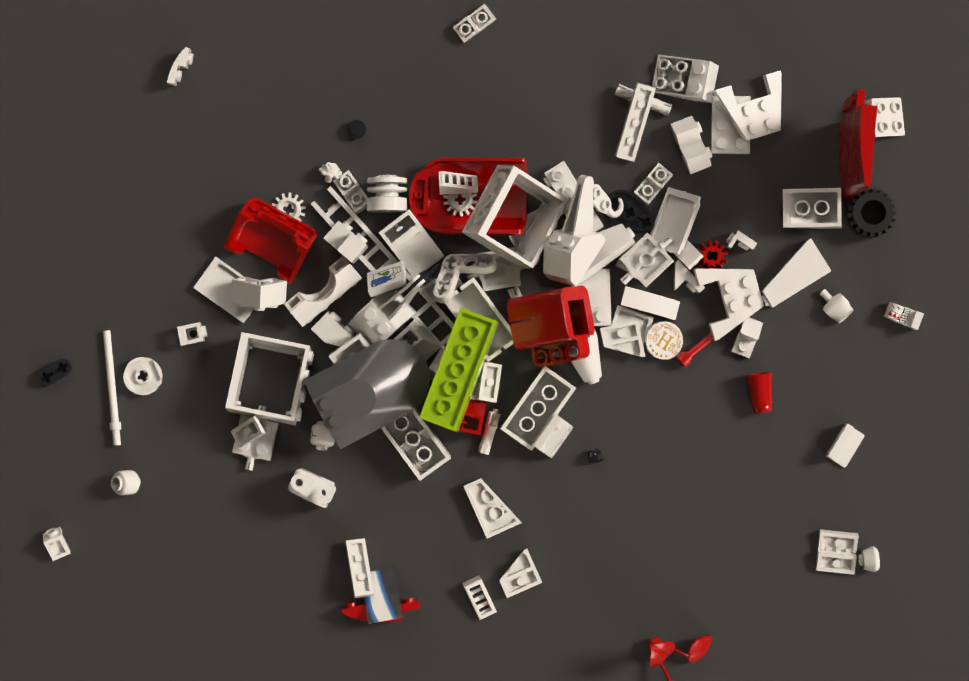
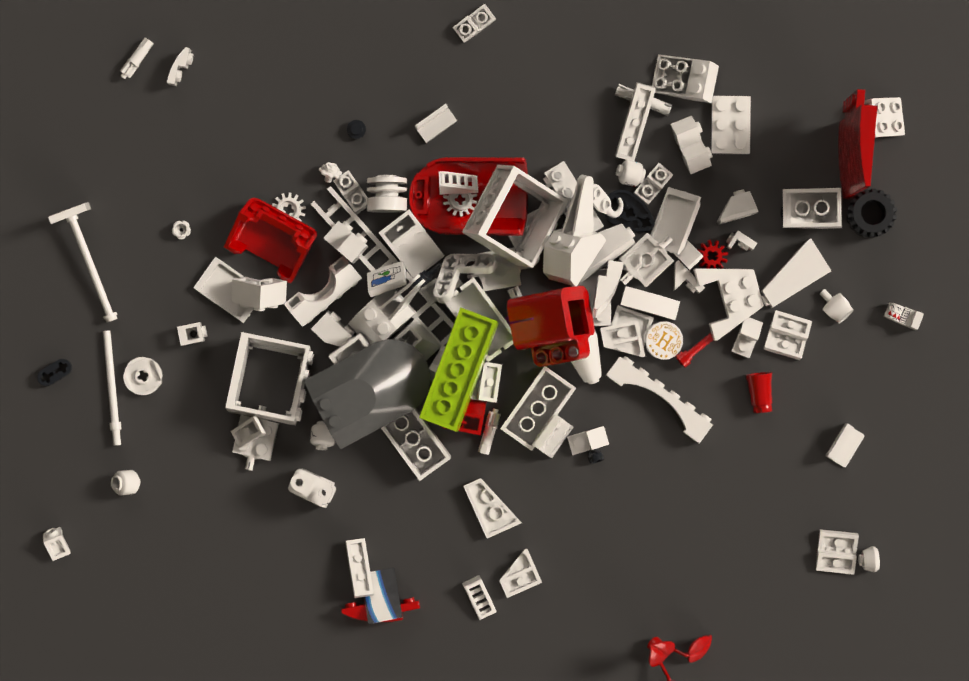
(71, 217): none -> white tile
(136, 58): none -> white piece
(176, 229): none -> white plate
(435, 123): none -> white panel
(588, 440): none -> white slope
(606, 286): none -> white slope
(631, 173): none -> white head
(695, 425): none -> white arch
(738, 207): none -> white slope
(758, 115): white wing -> none
(787, 335): none -> white slope

